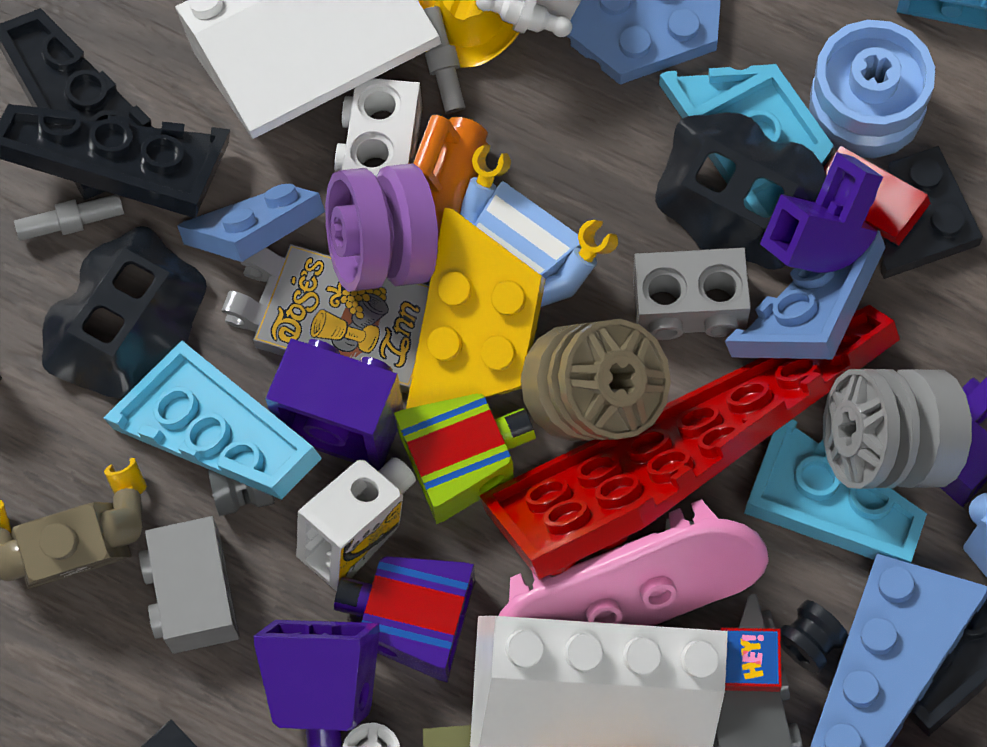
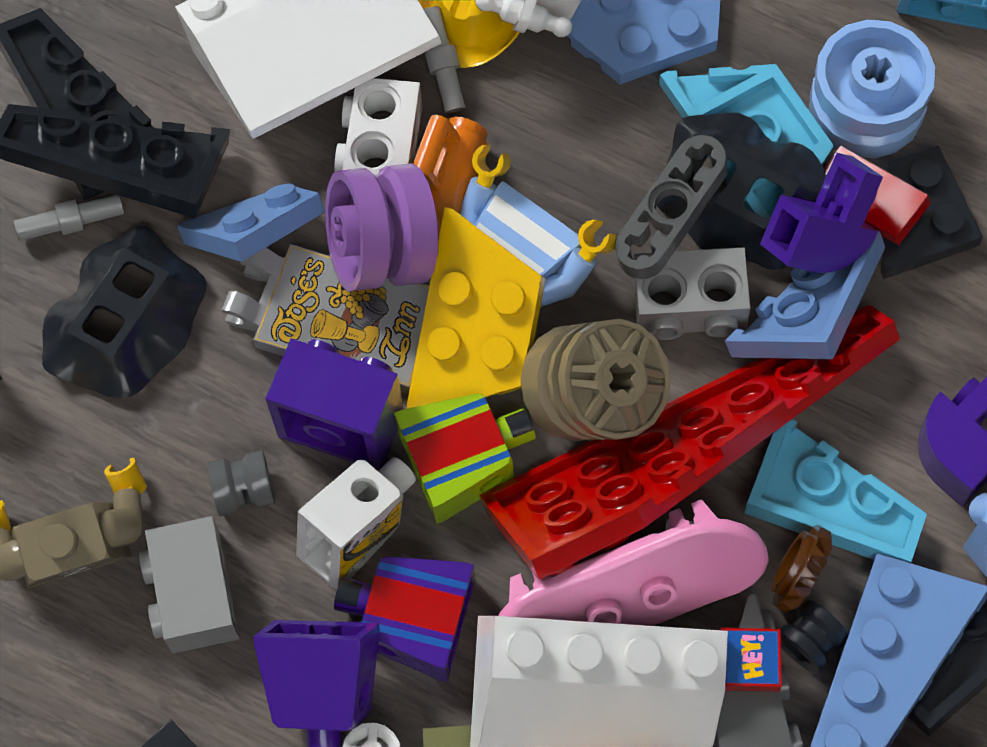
(213, 423): medium azure wing -> none
(680, 166): none -> dark grey beam
(801, 567): none -> reddish brown gear
(896, 428): light grey wheel -> none

